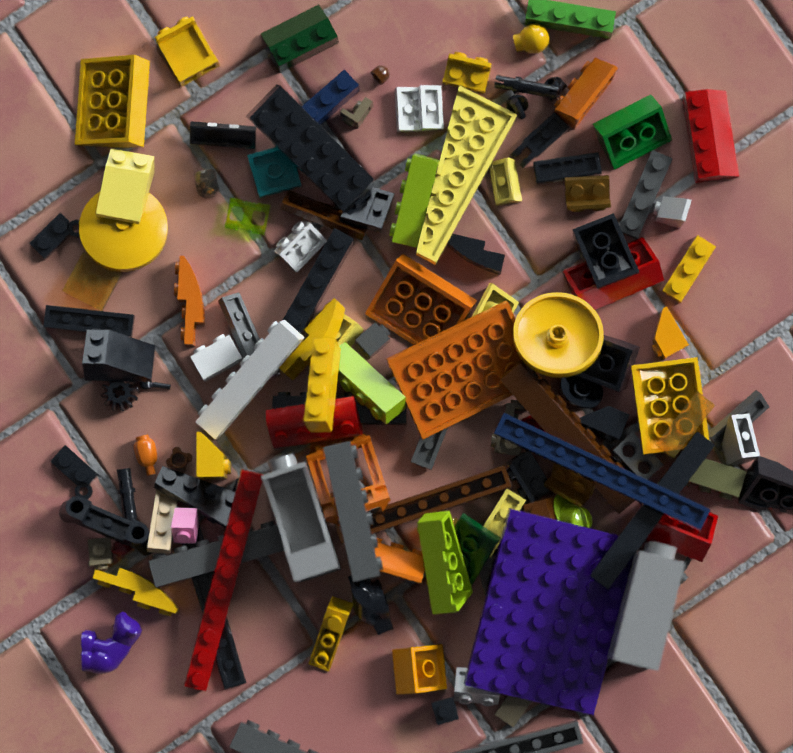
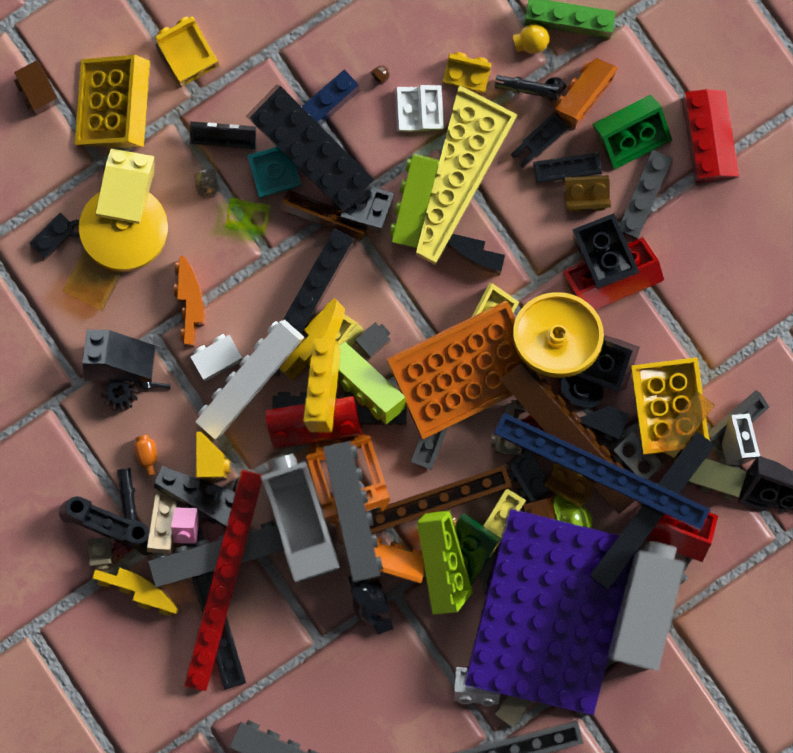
(36, 87): none -> reddish brown brick
(75, 470): black hinge -> none
(82, 319): black plate -> none
(106, 655): dark purple animal -> none
(185, 458): reddish brown plate -> none
(239, 323): dark grey plate -> none
(300, 38): dark green slope -> none
(300, 245): white bracket -> none
(330, 633): yellow slope -> none
(360, 111): dark tan bracket -> none
(418, 302): orange slope -> none
(419, 669): light orange slope -> none
(445, 710): black brick -> none
(505, 181): light yellow slope -> none
(517, 104): black plate -> none
(667, 336): light orange slope -> none
(672, 211): white slope -> none
(688, 269): yellow plate -> none

